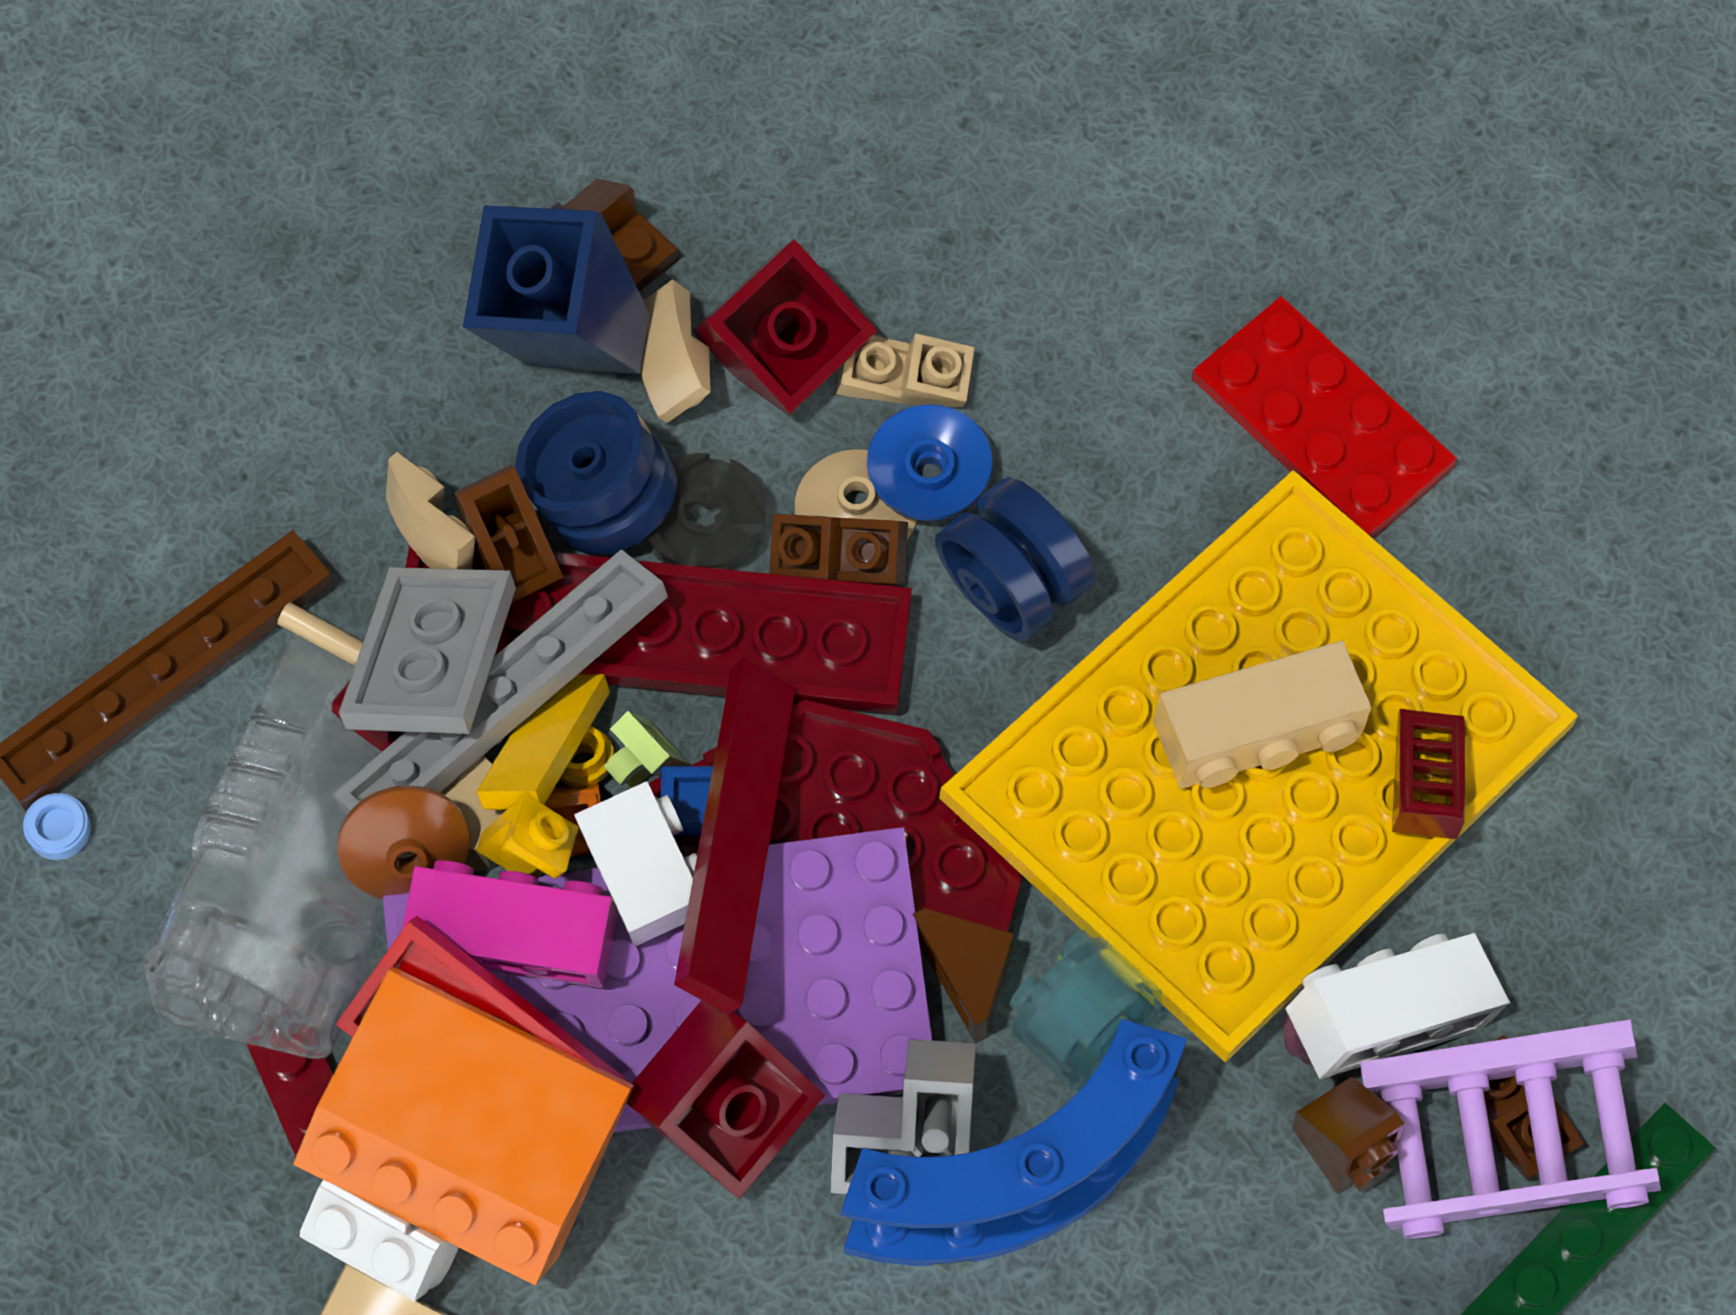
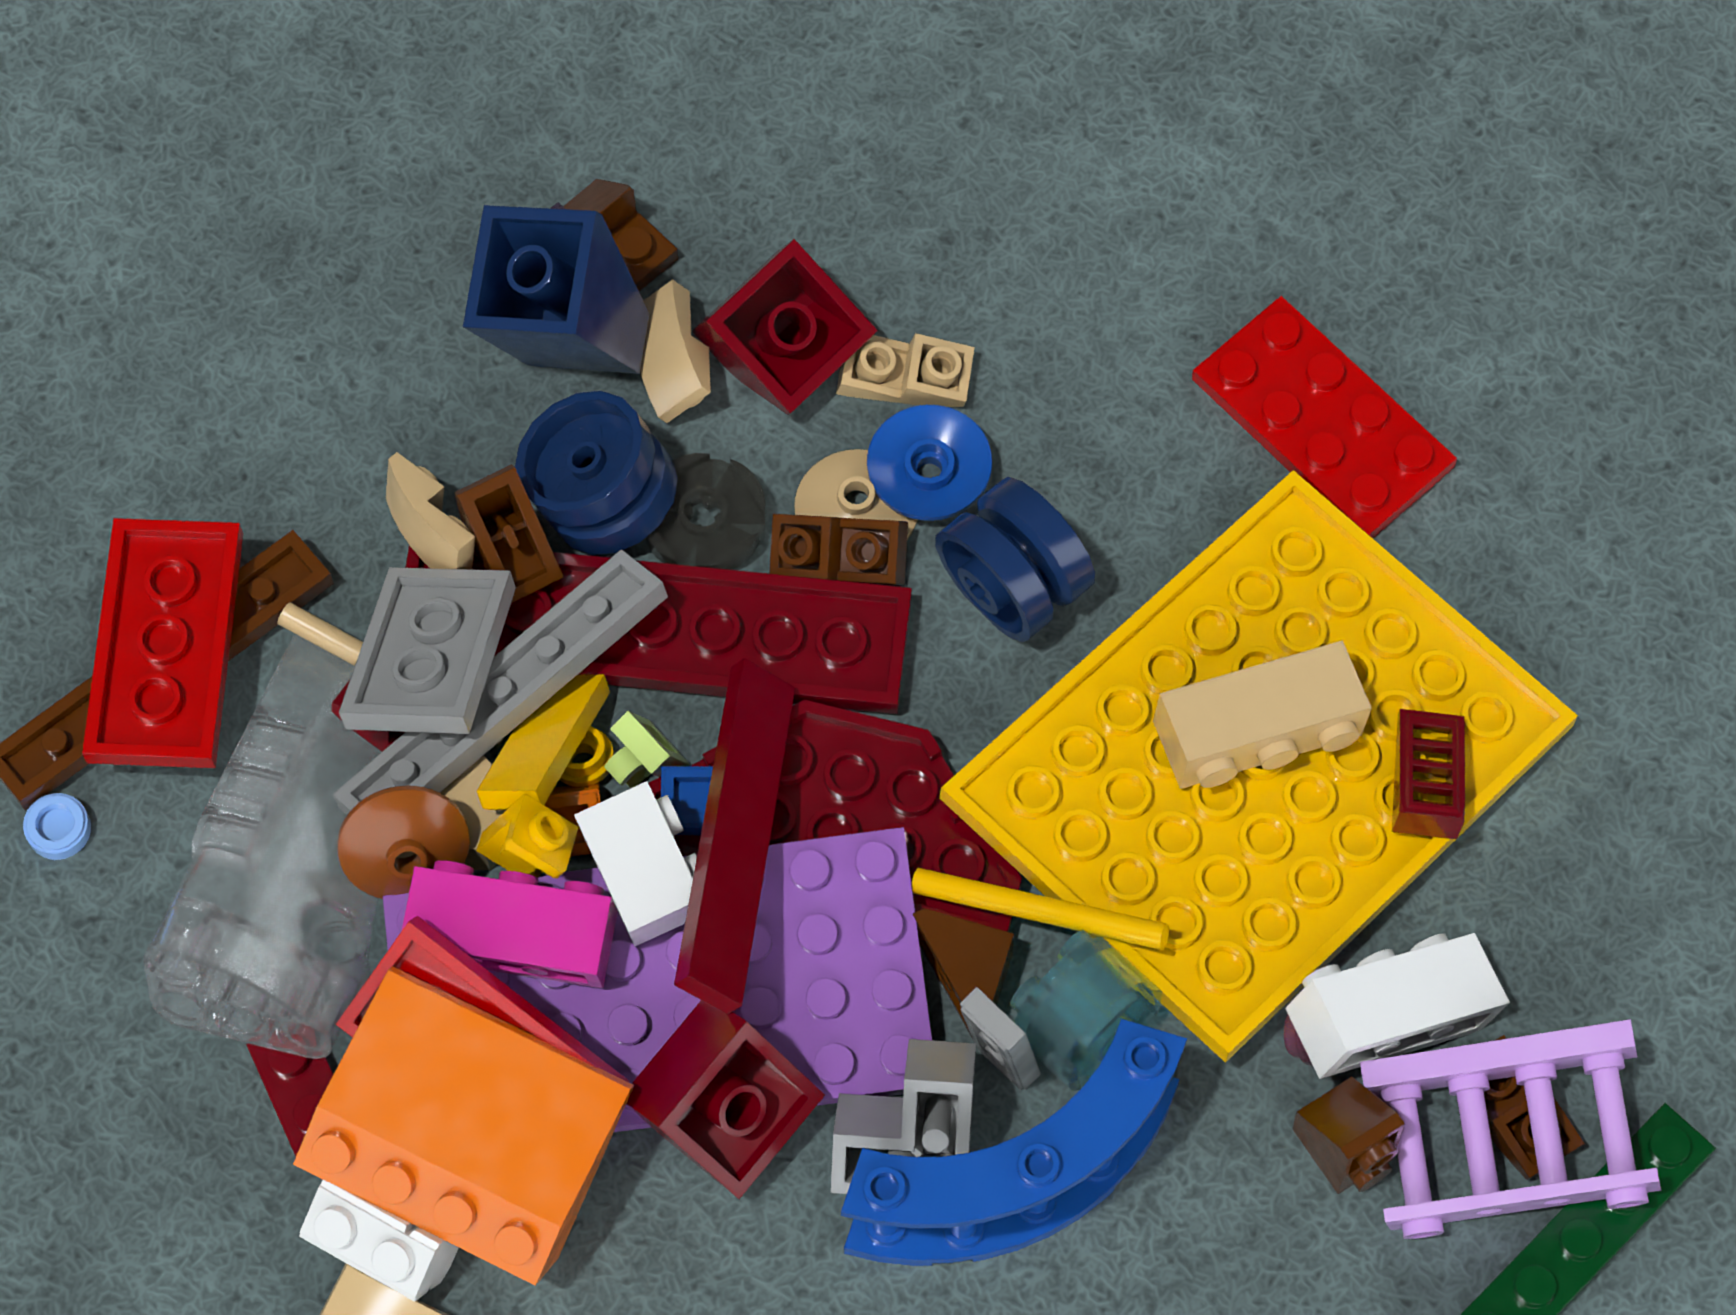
(163, 643): none -> red plate
(1000, 1039): none -> light grey tile
(1040, 908): none -> yellow bar

